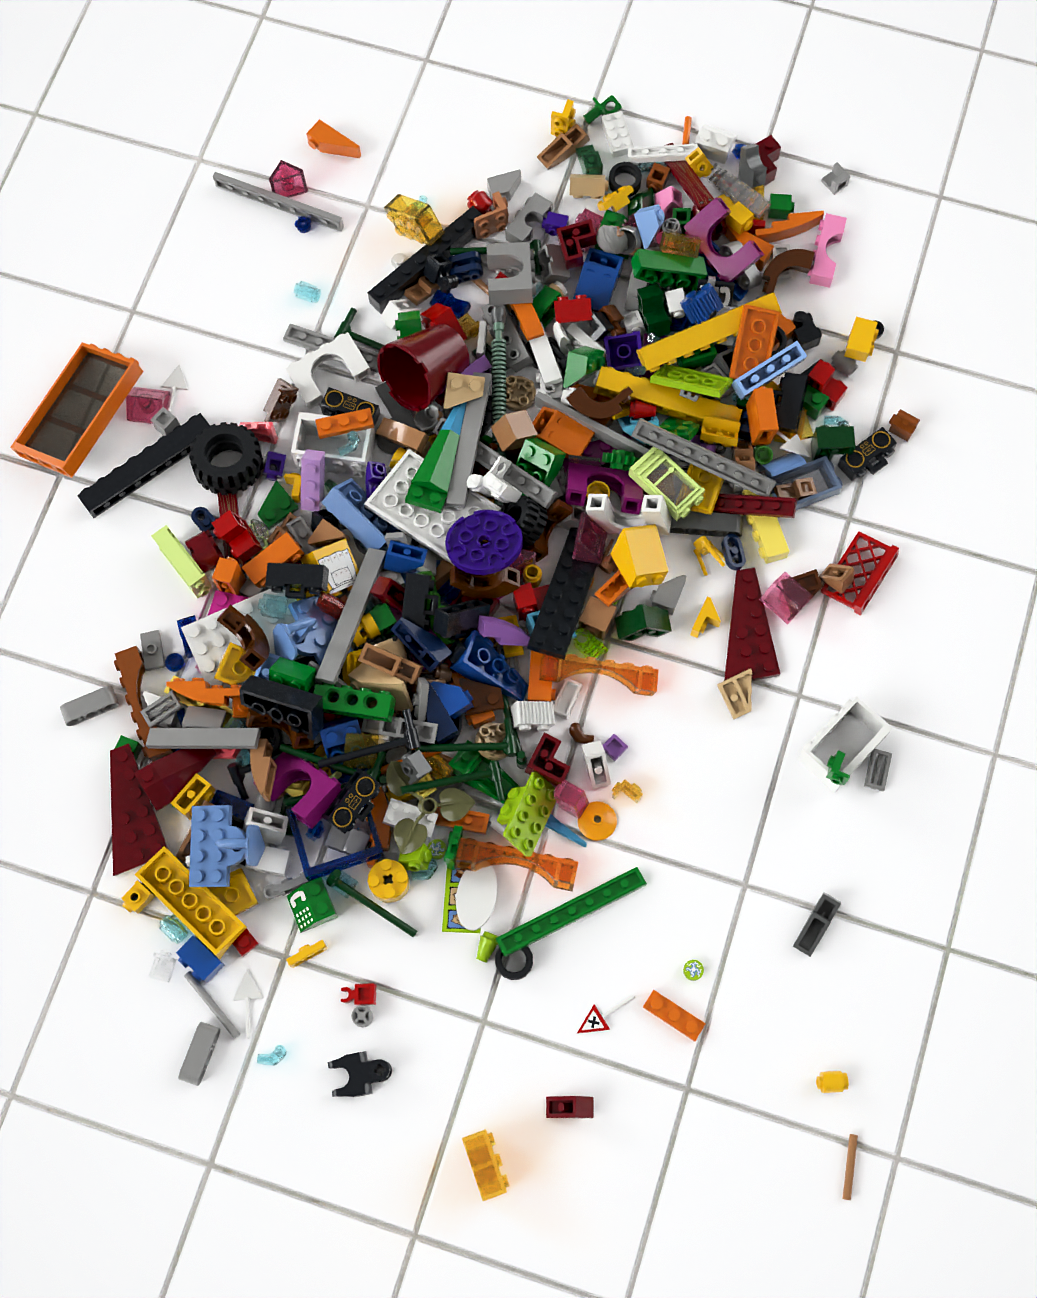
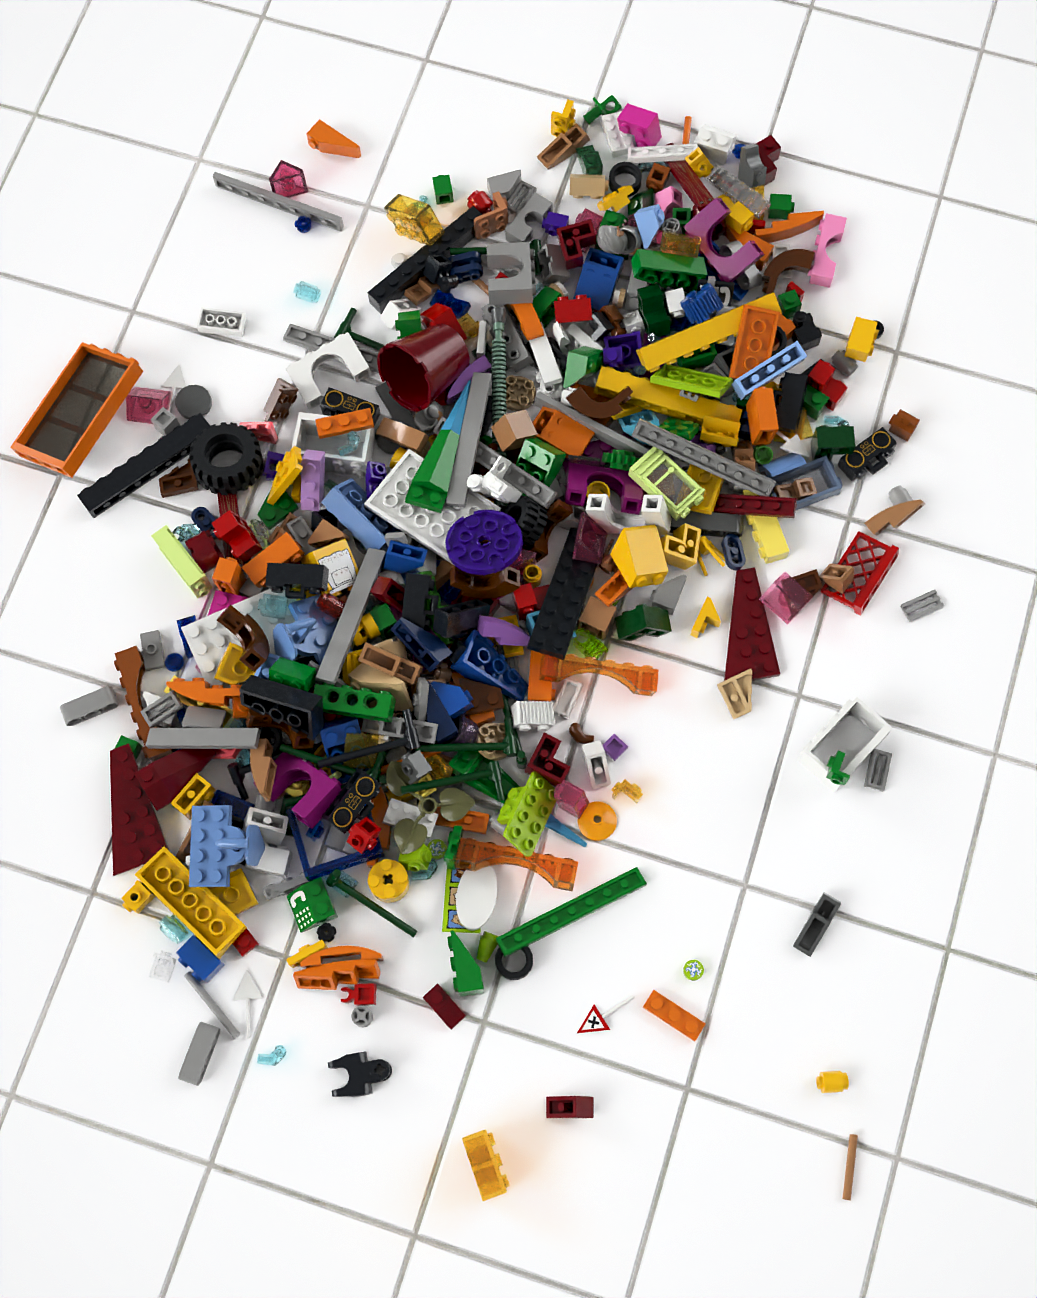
(178, 481): none -> reddish brown wing
(186, 531): none -> clear light blue plate
(192, 401): none -> dark grey tile
(221, 322): none -> white piece
(286, 472): none -> yellow wing
(331, 932): none -> black plate
(331, 974): none -> orange slope
(339, 951): none -> orange slope
(363, 835): none -> red brick
(442, 189): none -> green brick
(444, 1006): none -> dark red slope
(462, 388): tan wing -> none
(468, 973): none -> green slope
(469, 731): none -> clear purple helmet
(528, 187): none -> light grey tile
(614, 358): none -> dark purple brick
(618, 298): none -> piece
(641, 124): none -> dark pink brick
(641, 410): red cone -> none
(682, 547): none -> yellow brick
(789, 303): none -> green brick
(791, 286): none -> red tile
(836, 179): light grey panel -> none
(893, 515): none -> medium nougat slope
(899, 495): none -> light grey brick
(929, 594): none -> light grey tile

